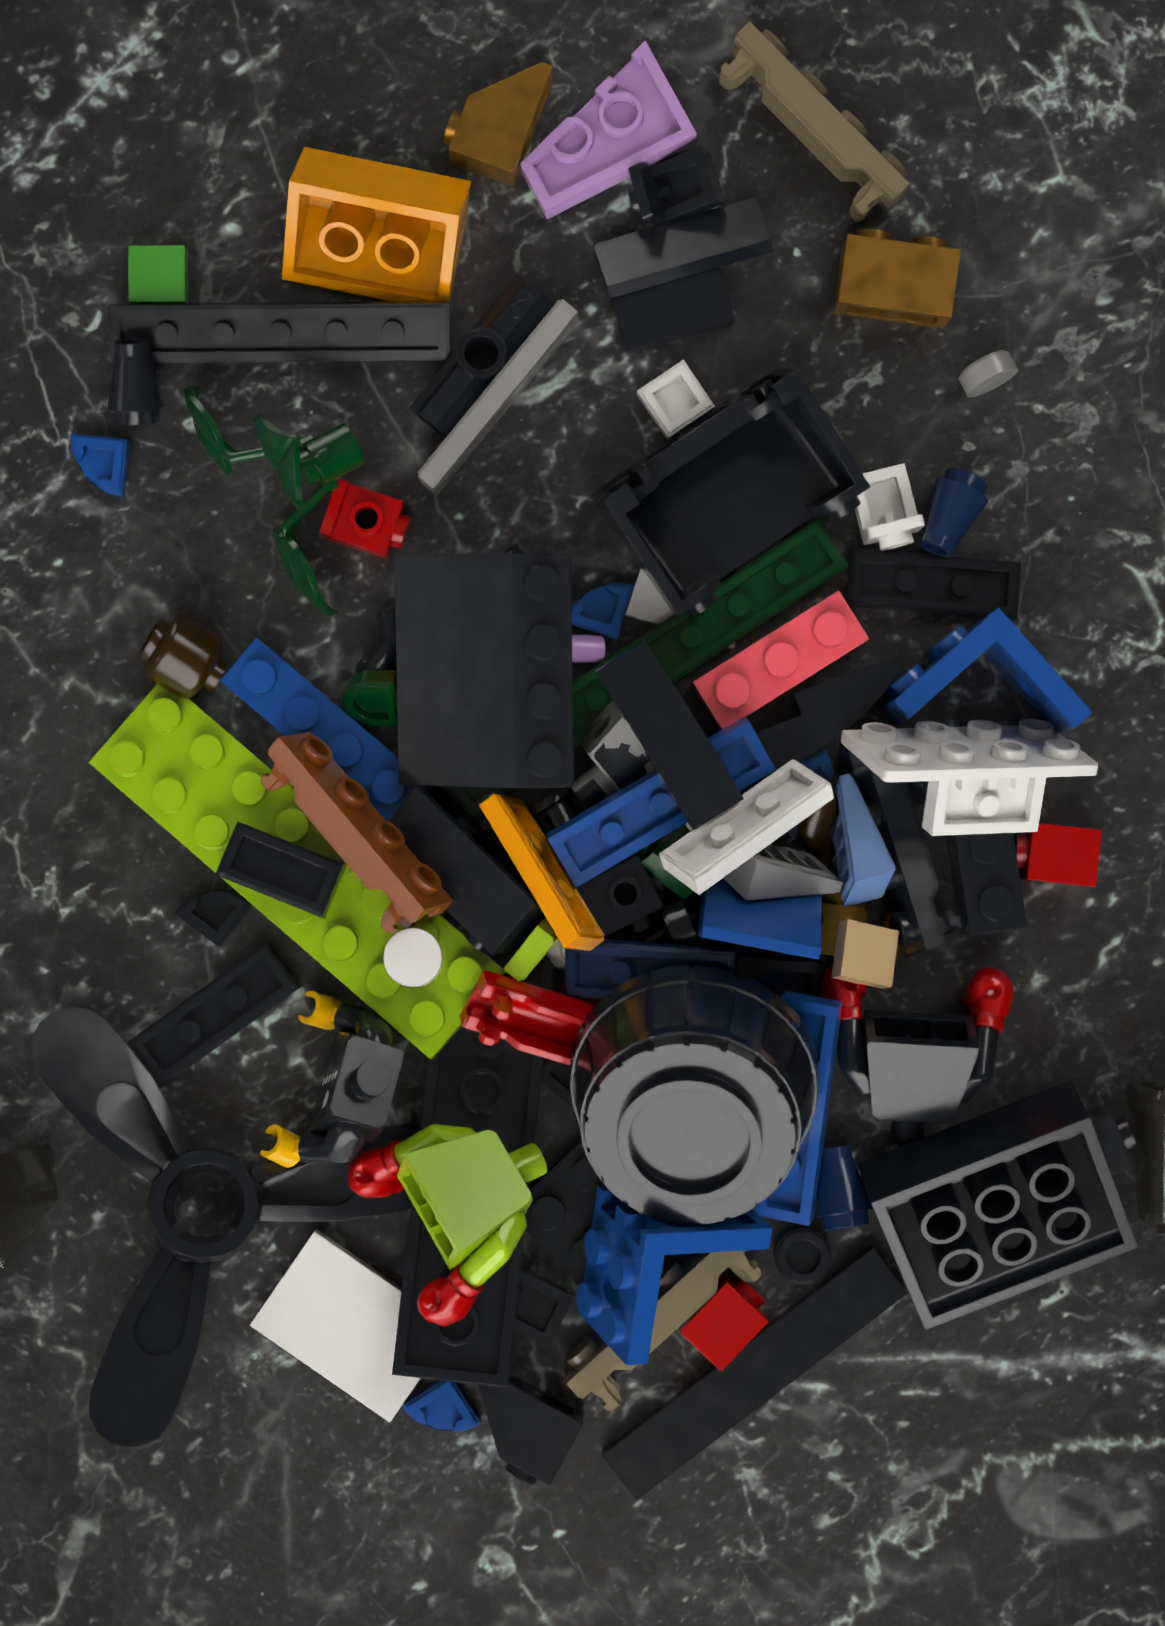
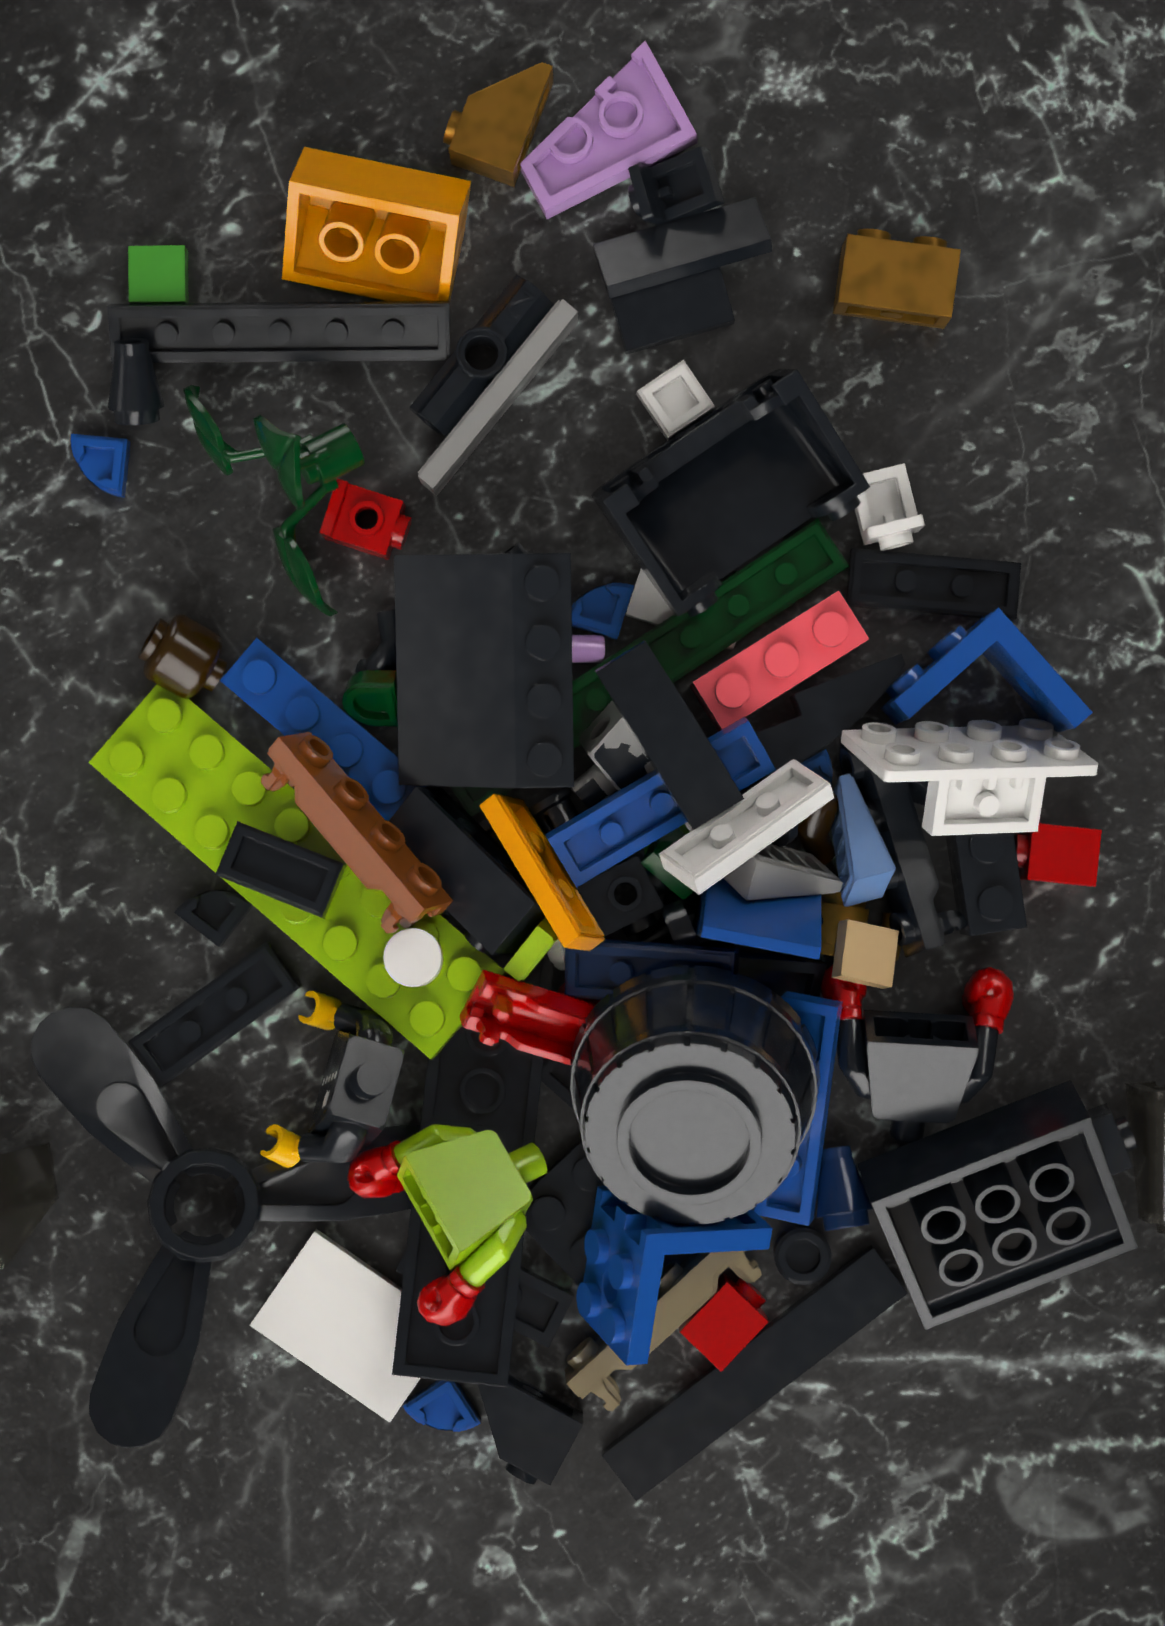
(802, 107): dark tan piece -> none
(953, 509): dark blue cone -> none
(987, 373): light grey tile -> none

